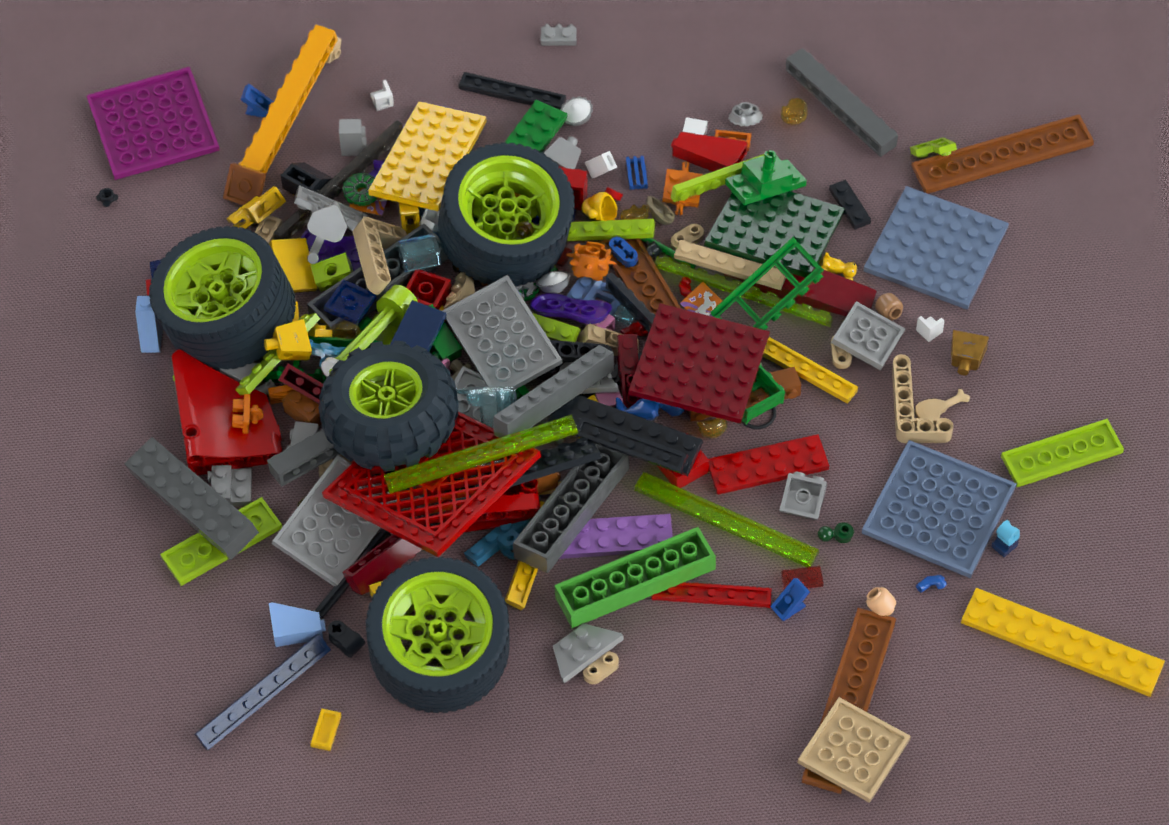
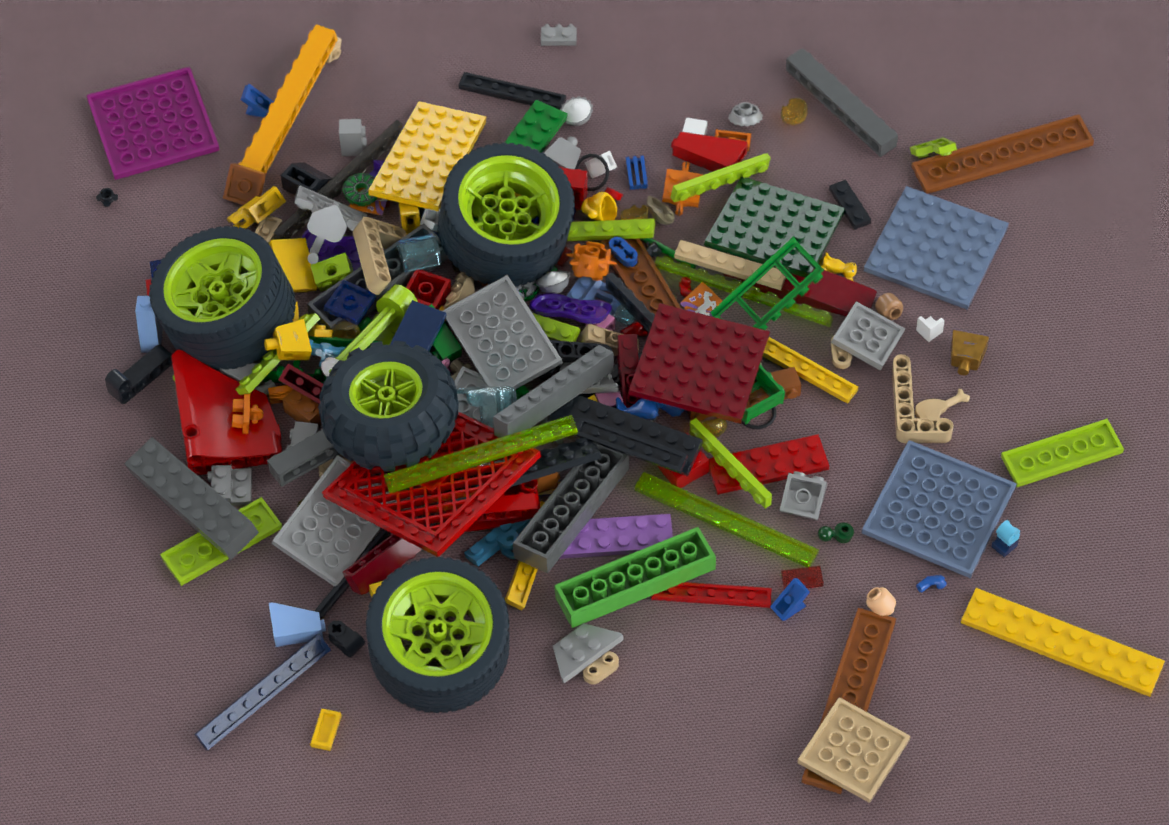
(138, 376): none -> black beam
(382, 98): white panel -> none
(524, 229): dark brown plate -> none
(605, 165): none -> black piece
(688, 235): tan plate -> none
(731, 464): none -> lime plate
(764, 178): green brick -> none

